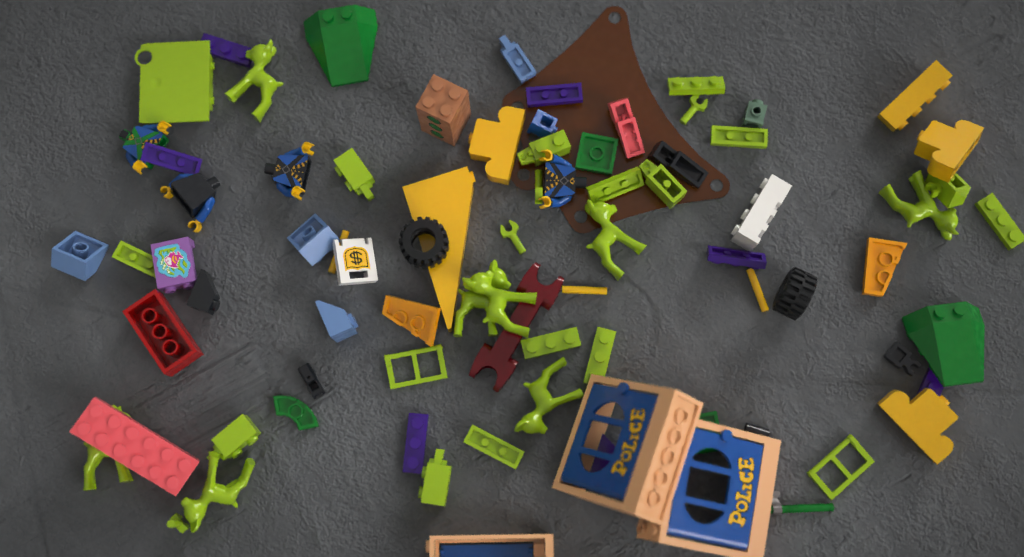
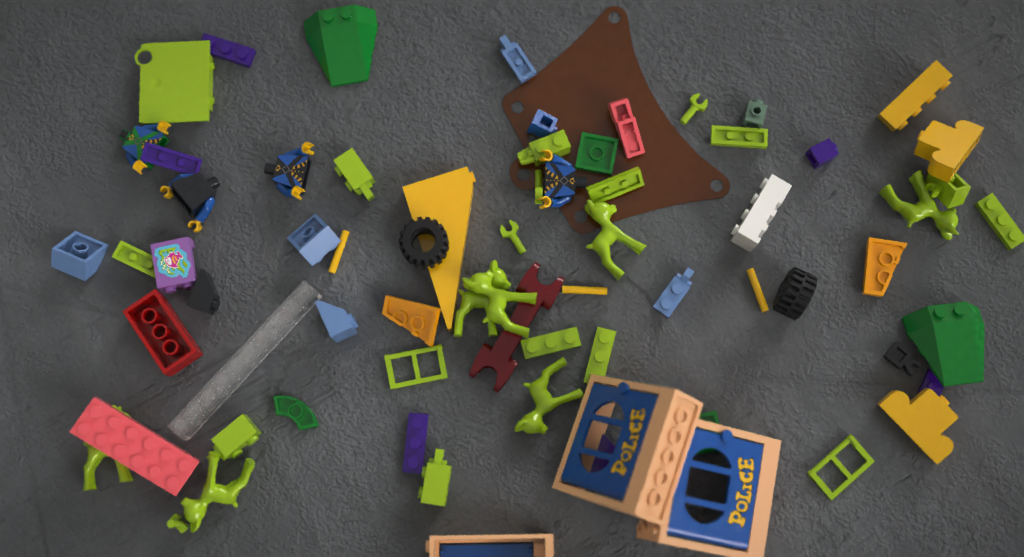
(244, 361): none -> clear brick
(261, 56): lime animal -> none
(310, 378): black bar -> none
(355, 257): white container -> none
(443, 110): nougat brick -> none
(494, 447): lime plate -> none
(498, 143): yellow brick -> none
(554, 95): dark purple plate -> none
(662, 183): lime hinge -> none
(673, 293): none -> medium blue hinge
(677, 164): black slope -> none
(696, 85): lime plate -> none
(736, 257): dark purple plate -> none
(756, 430): black piece -> none
(778, 509): green piece -> none
(822, 153): none -> dark purple brick

